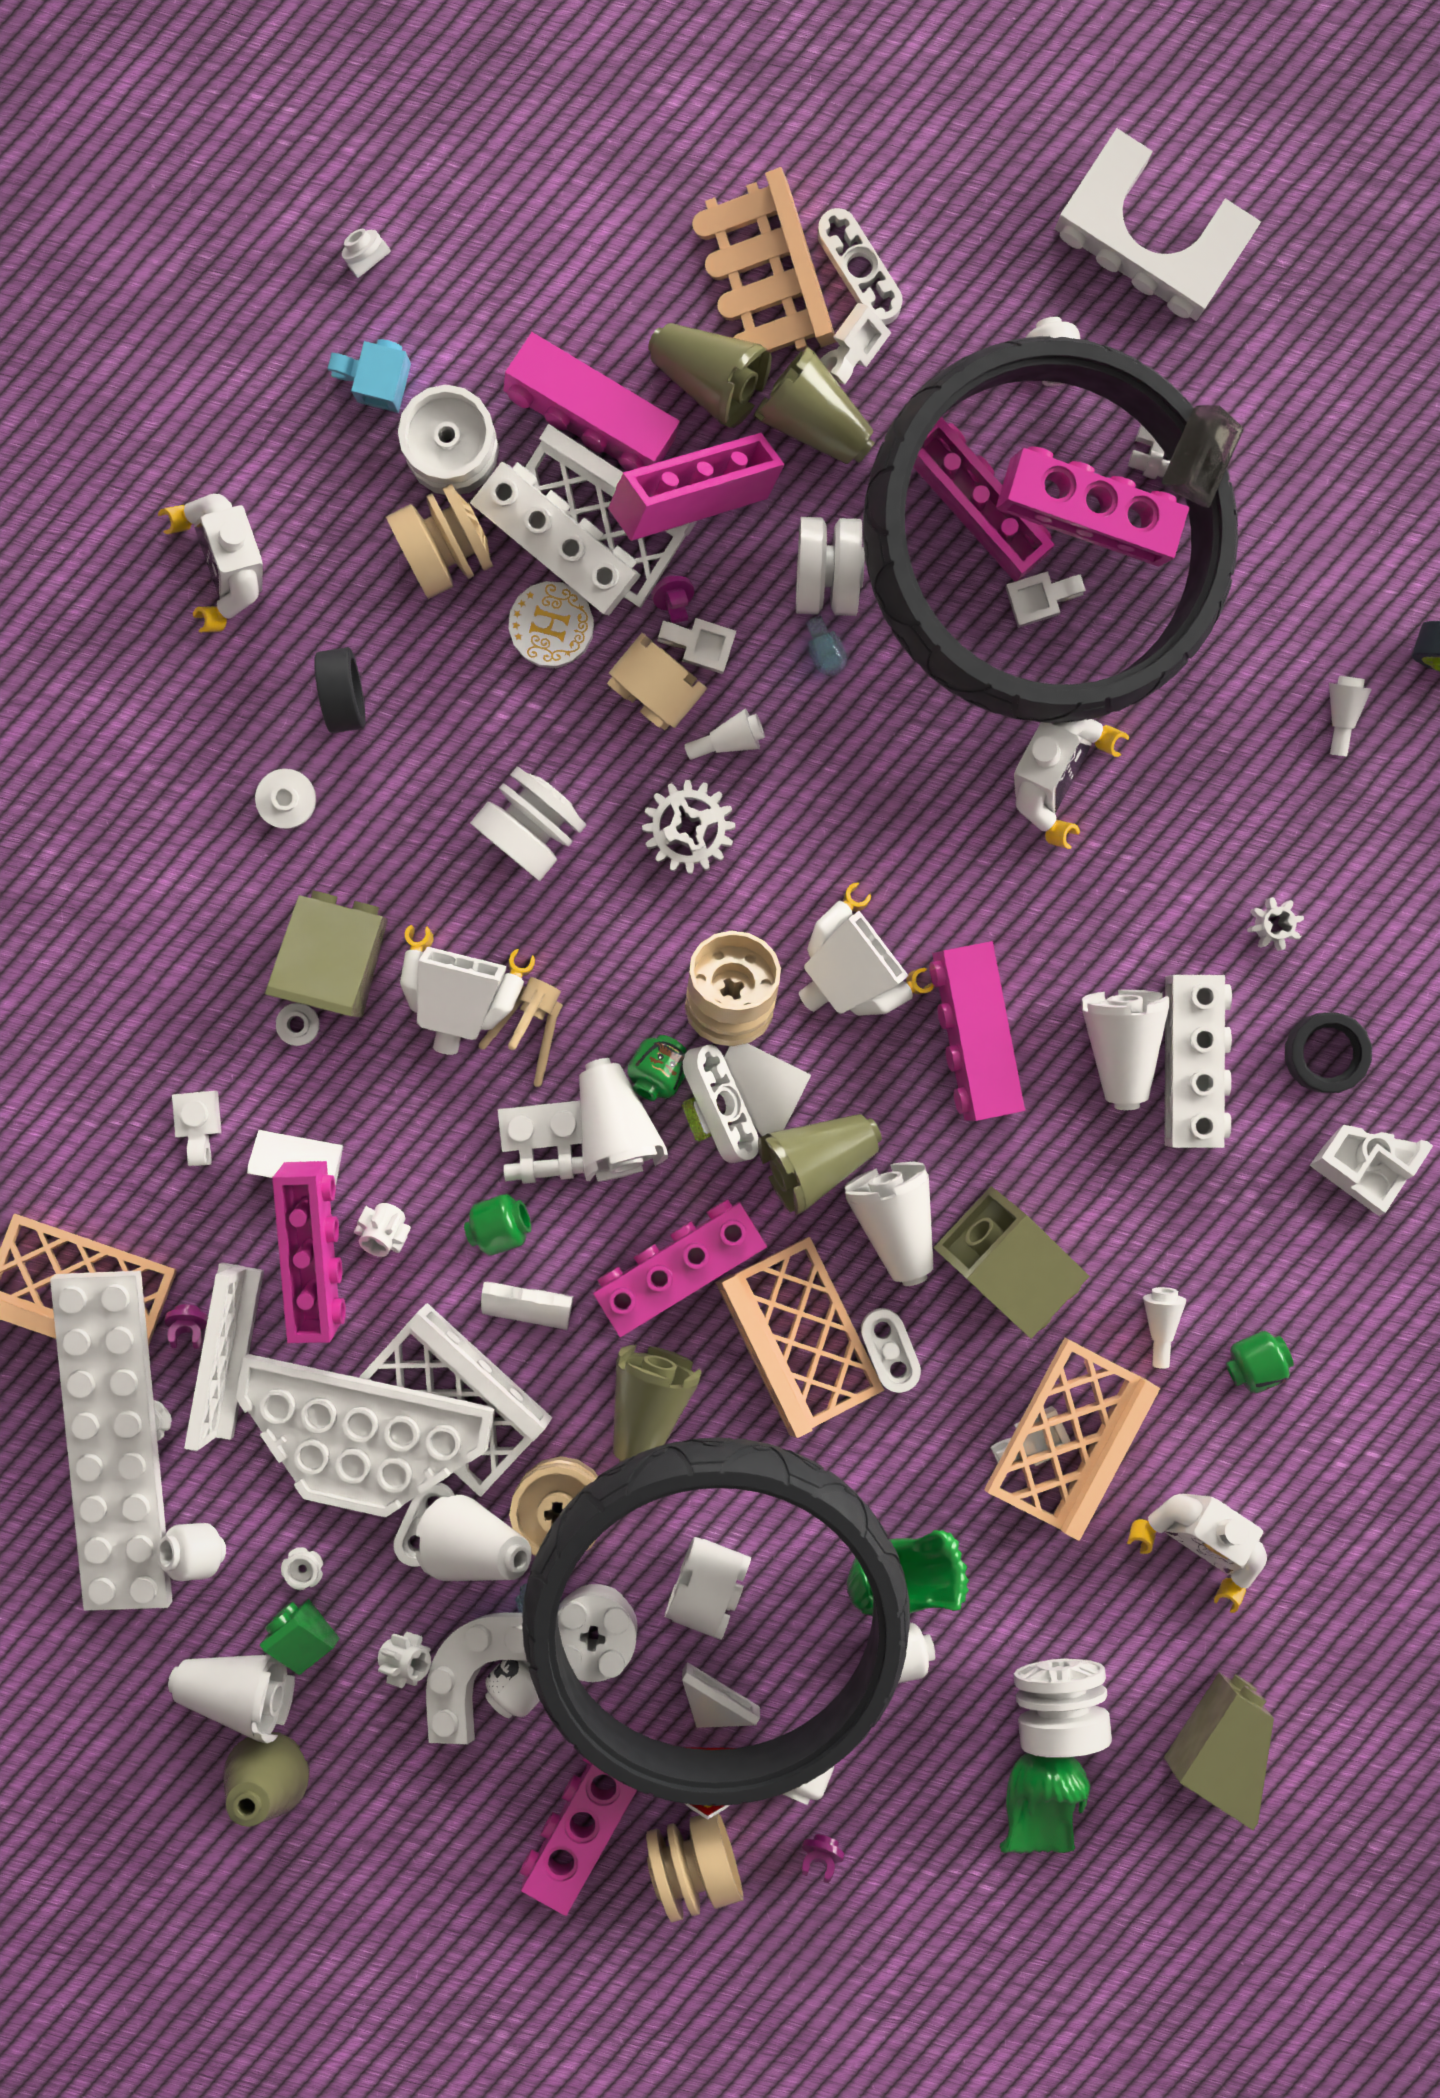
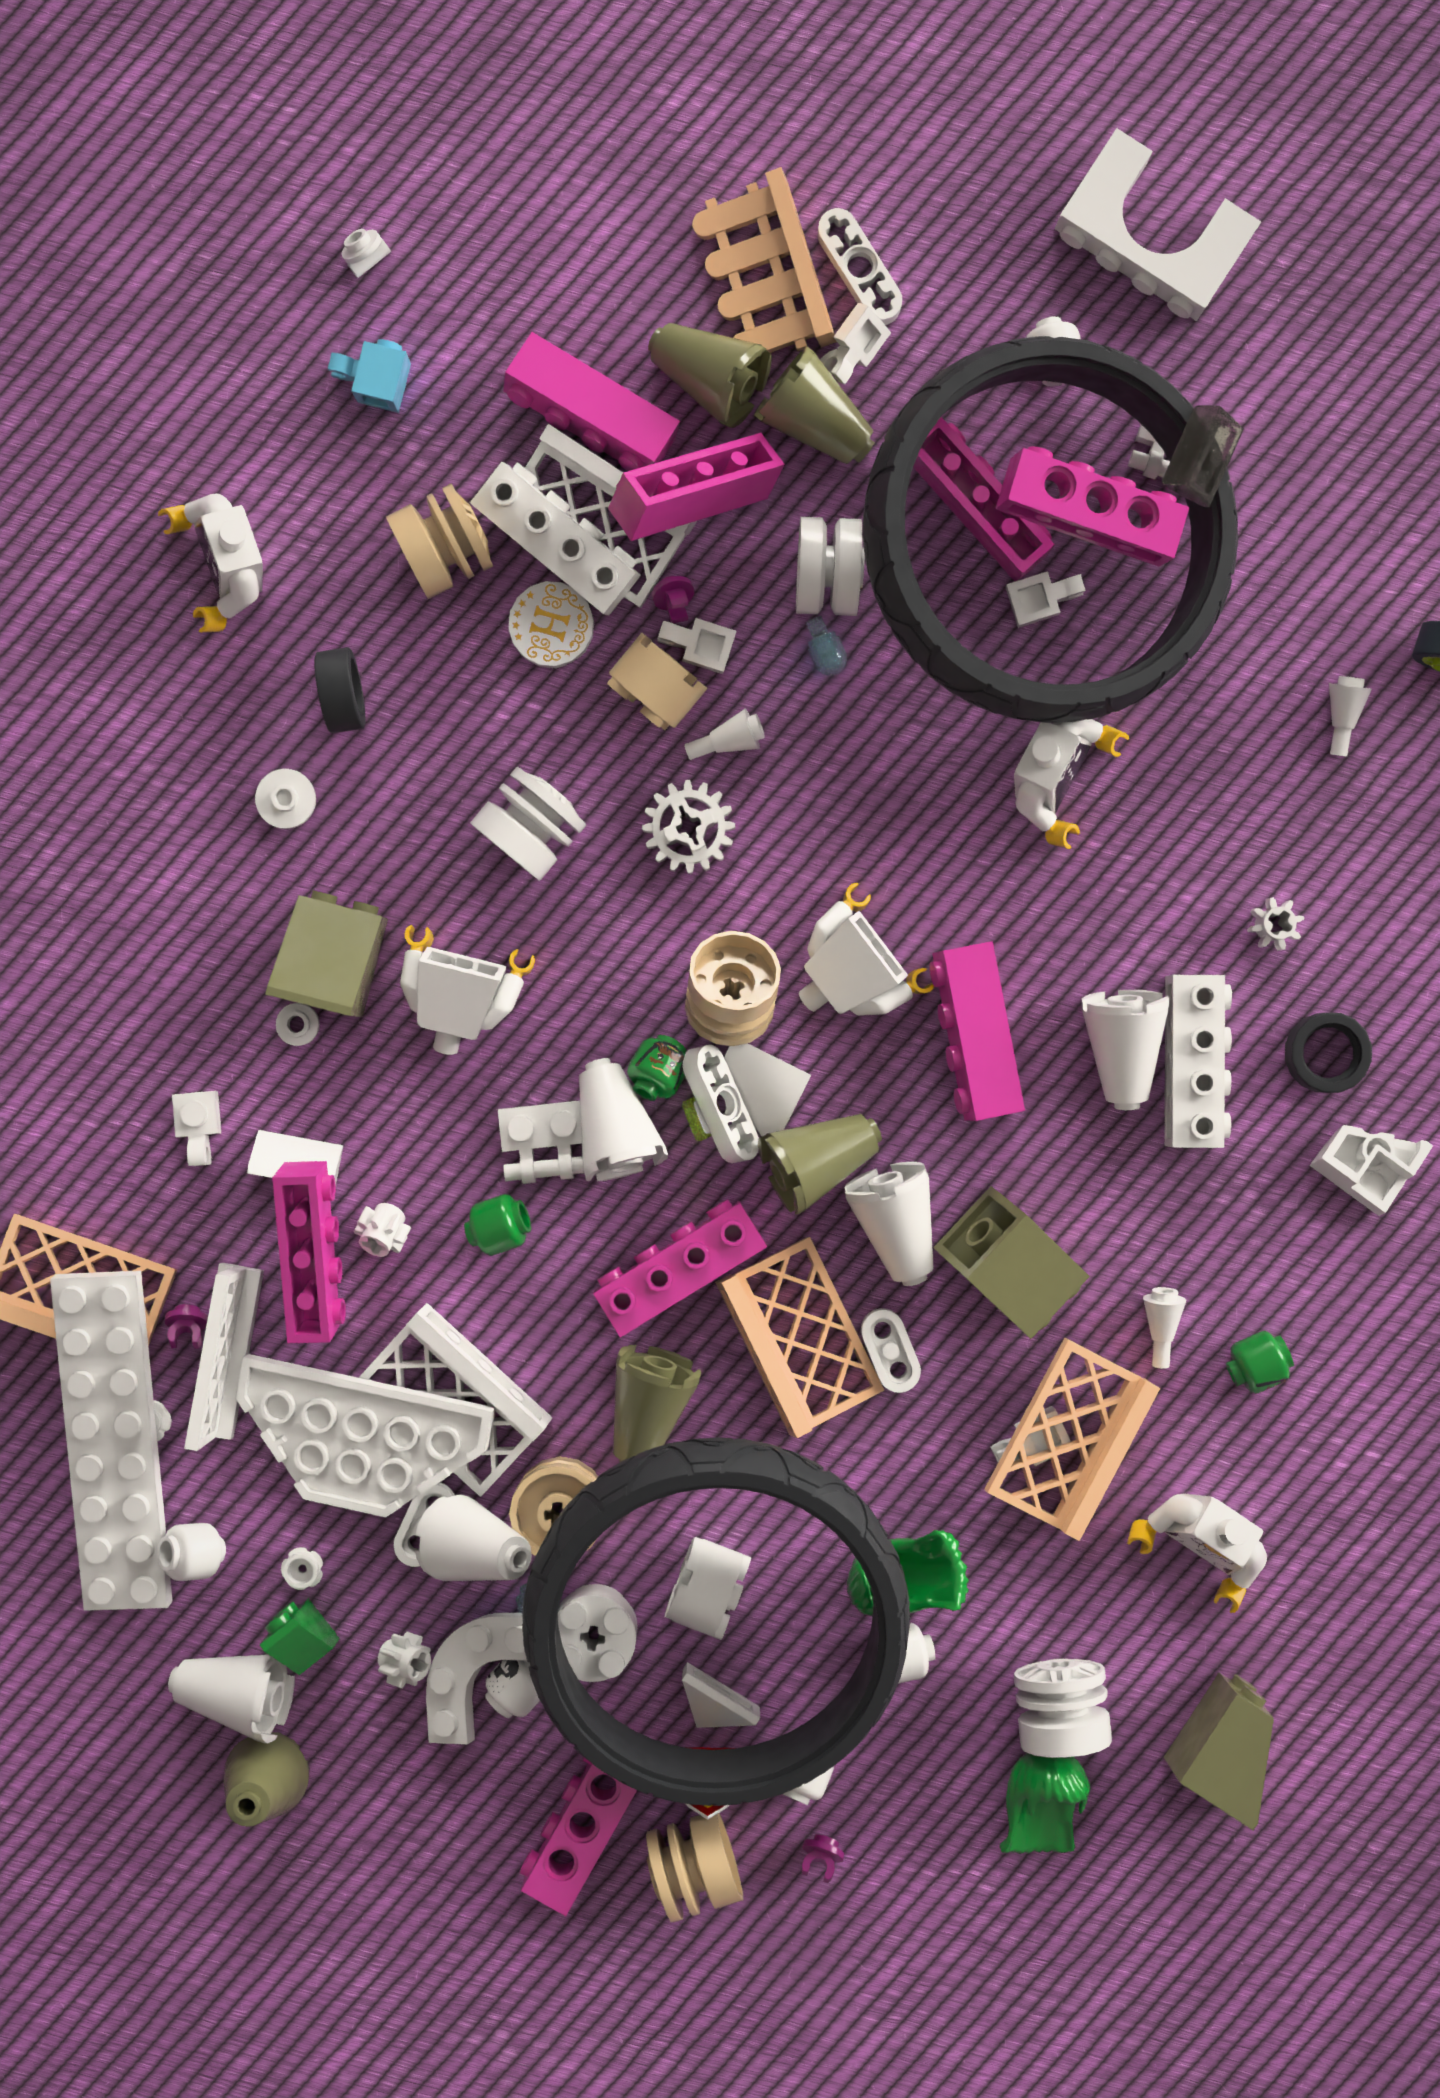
(443, 415): white wheel -> none
(526, 1305): white slope -> none
(537, 1001): tan plant -> none

